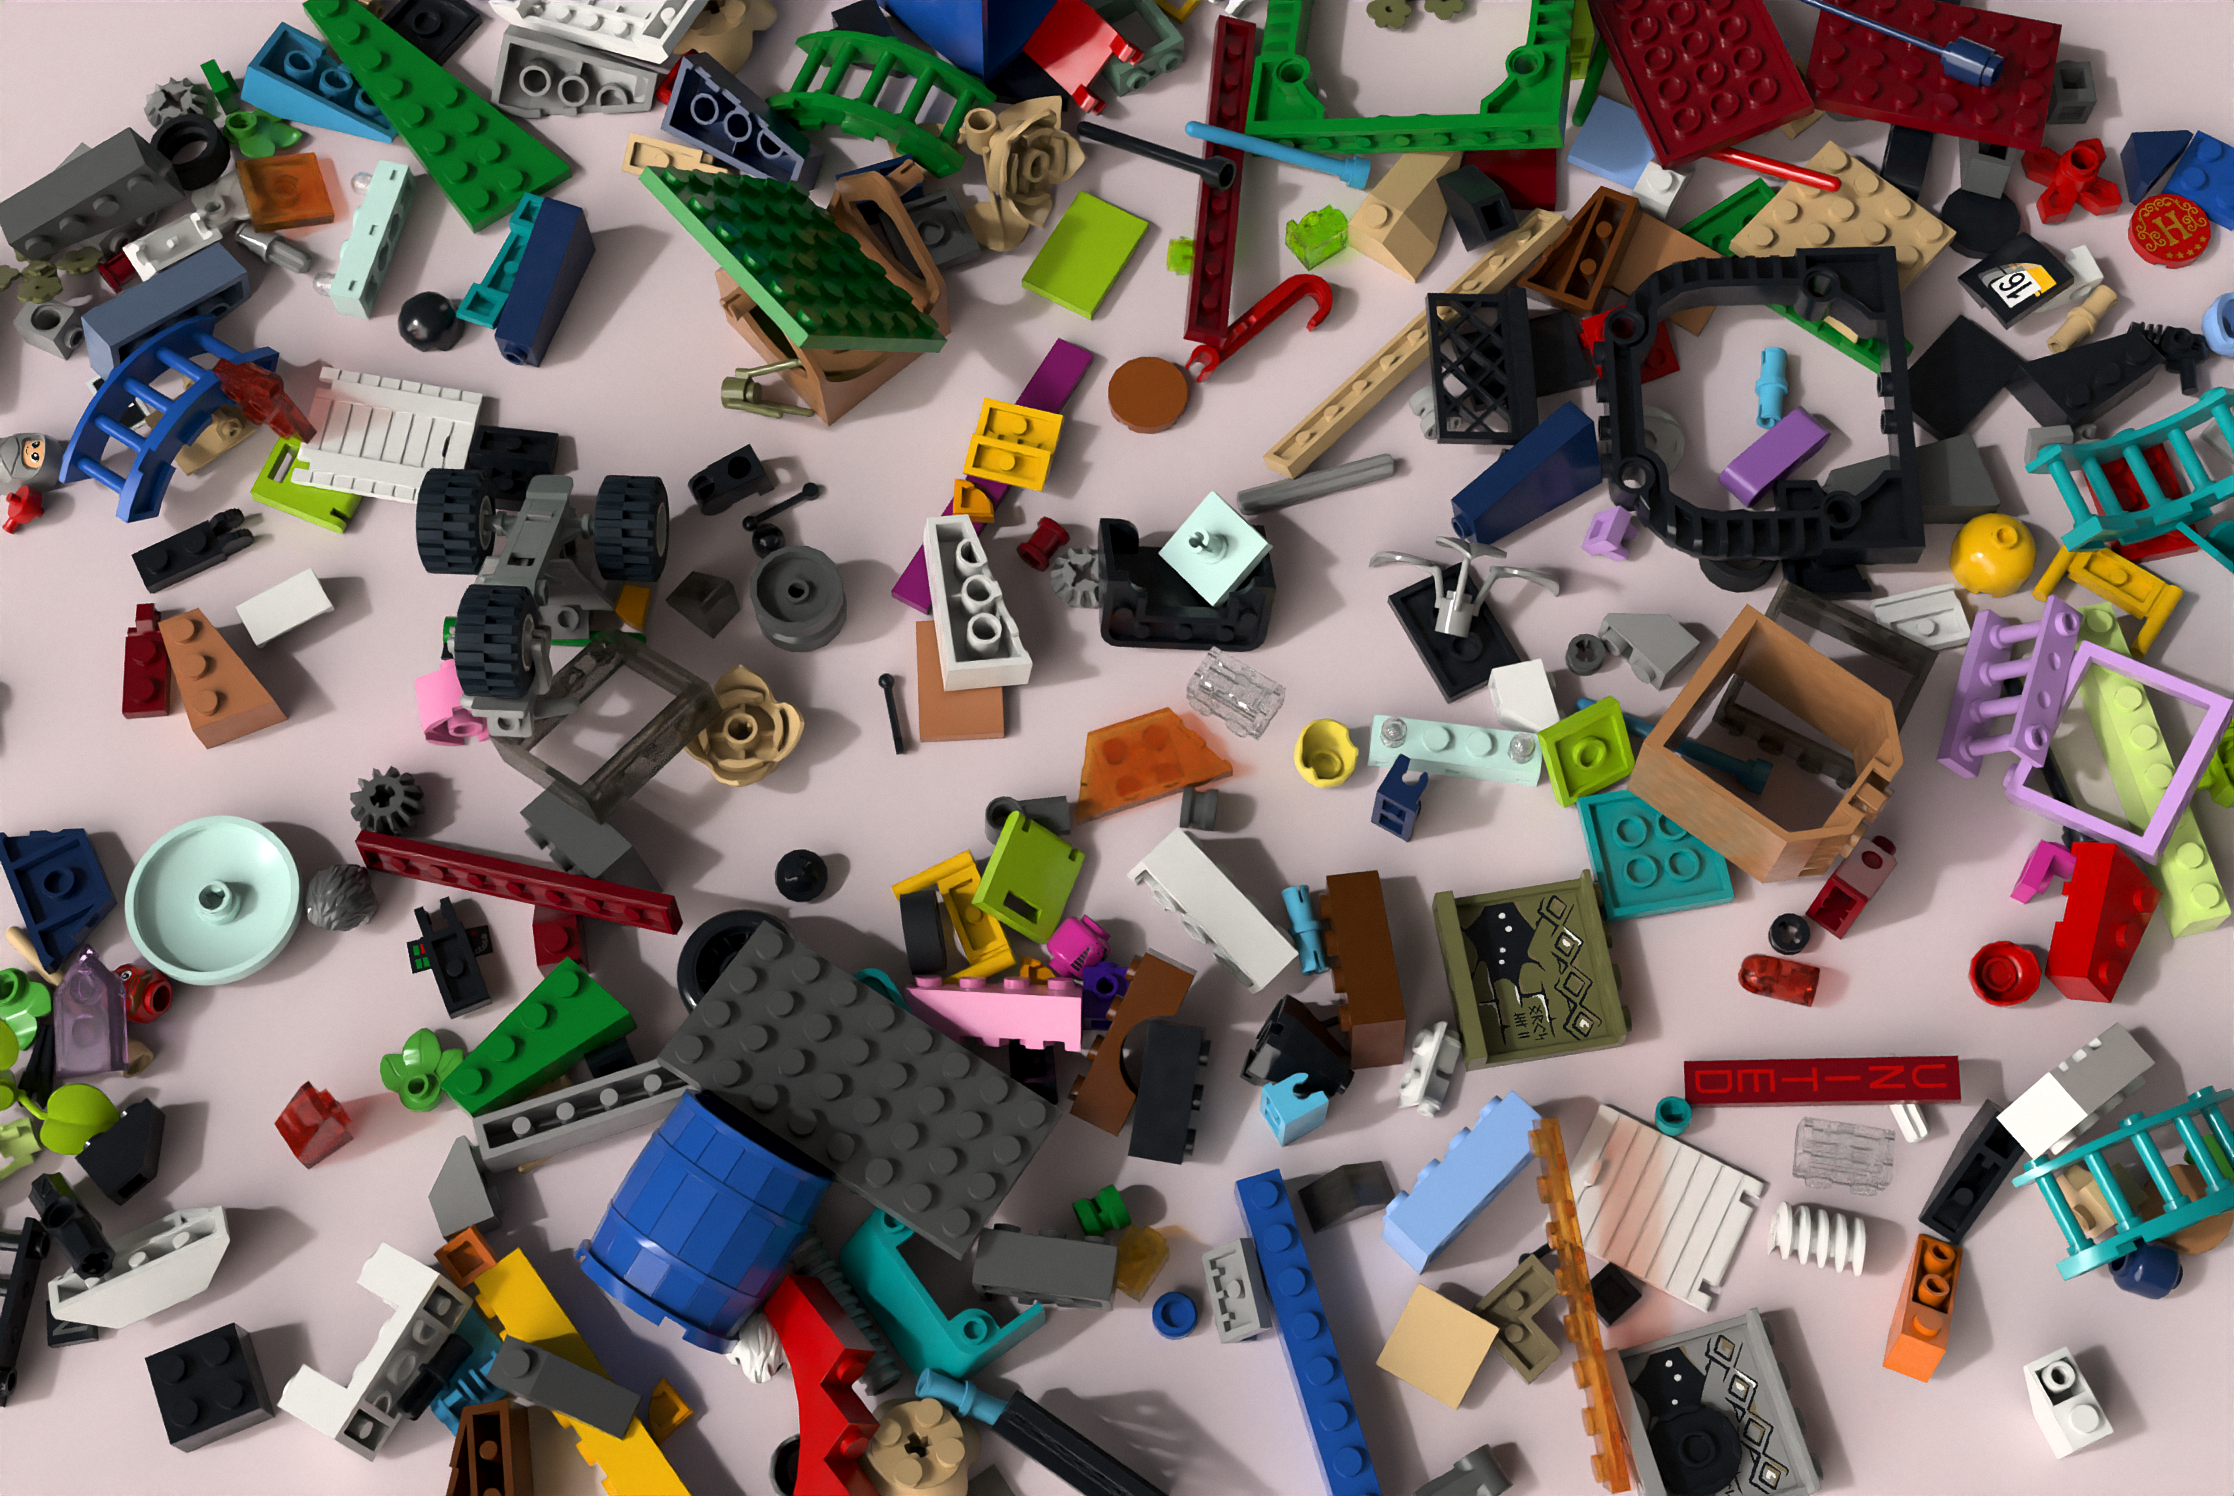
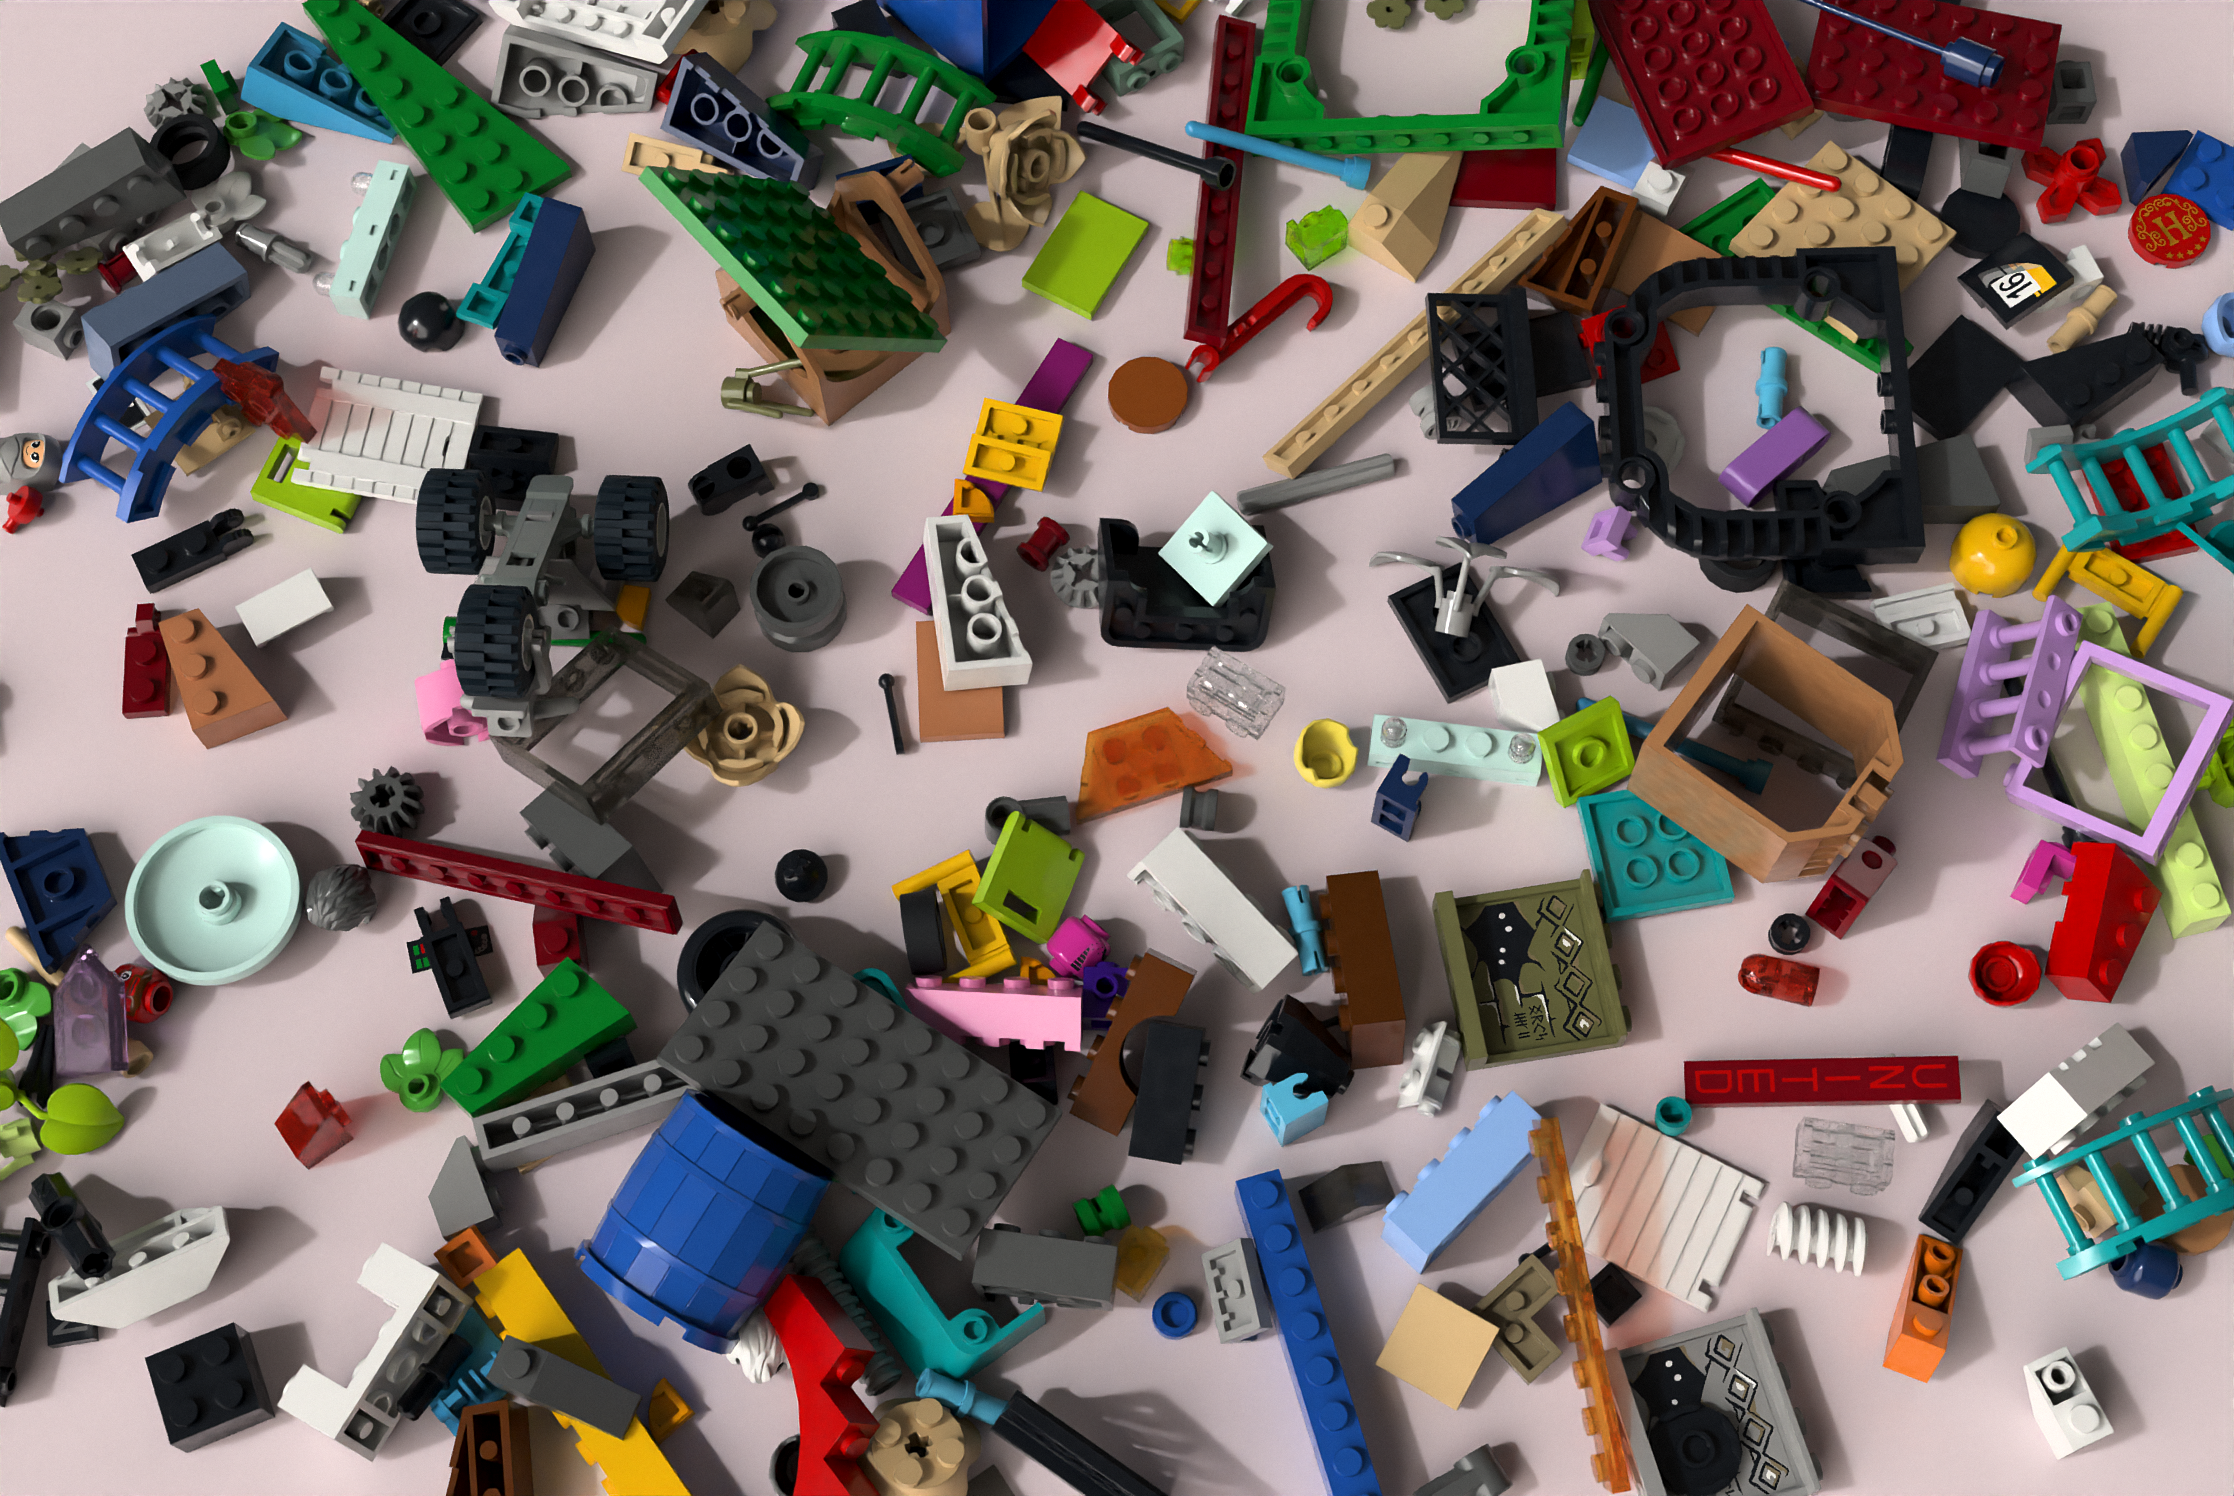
(127, 1153): black slope -> none
(284, 192): clear orange plate -> none
(1477, 207): black slope -> none

